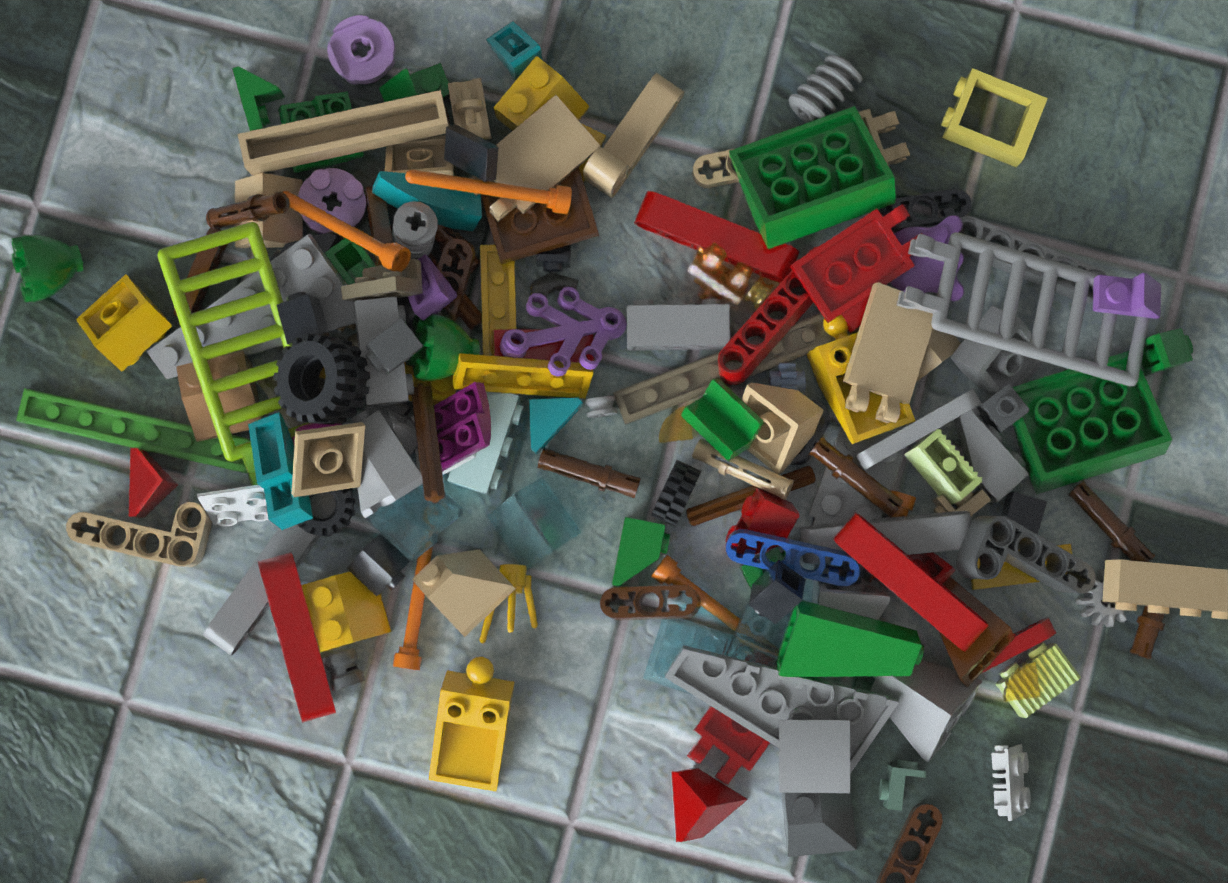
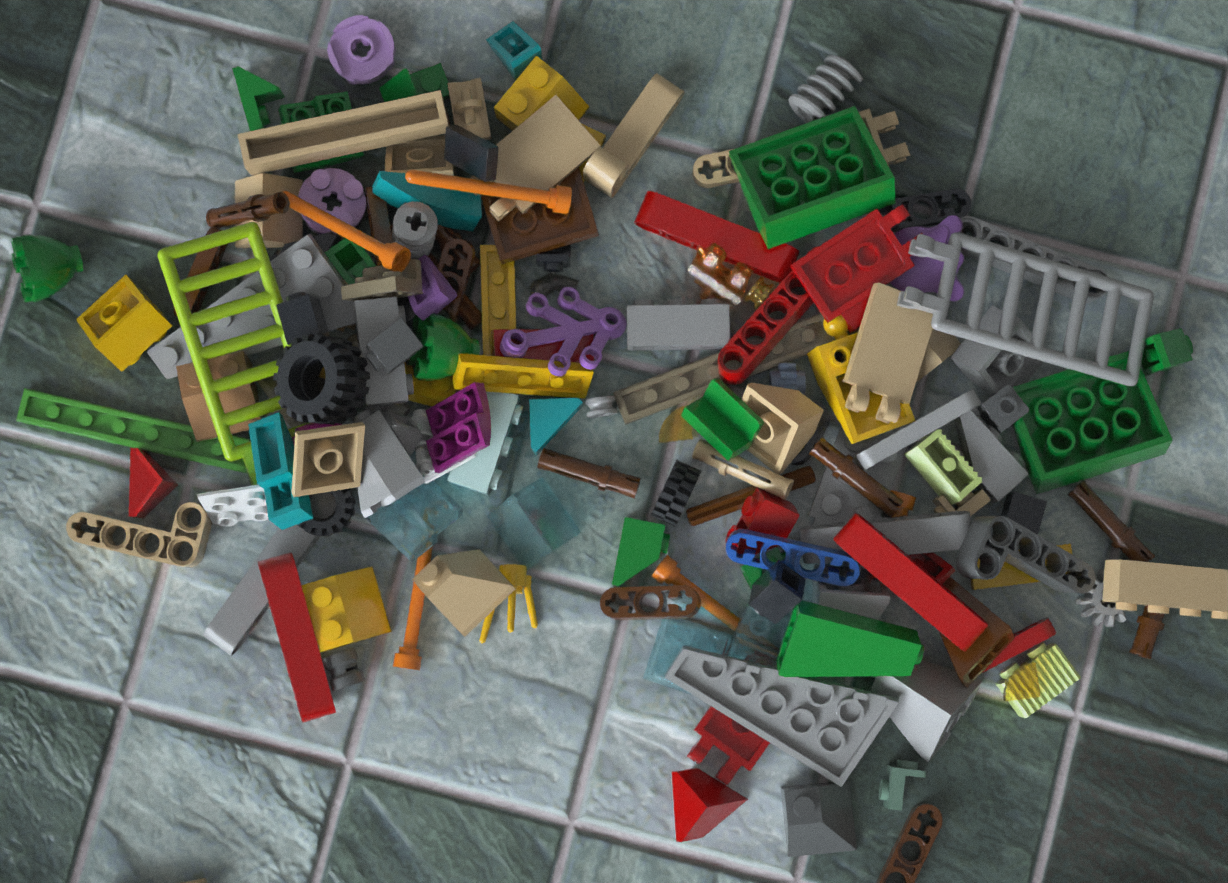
(379, 565): black brick -> none
(428, 444): reddish brown axle -> none
(471, 727): yellow slope -> none
(814, 756): light grey slope -> none
(983, 144): light yellow window -> none
(1016, 797): white hinge -> none
(1127, 296): medium lavender slope -> none

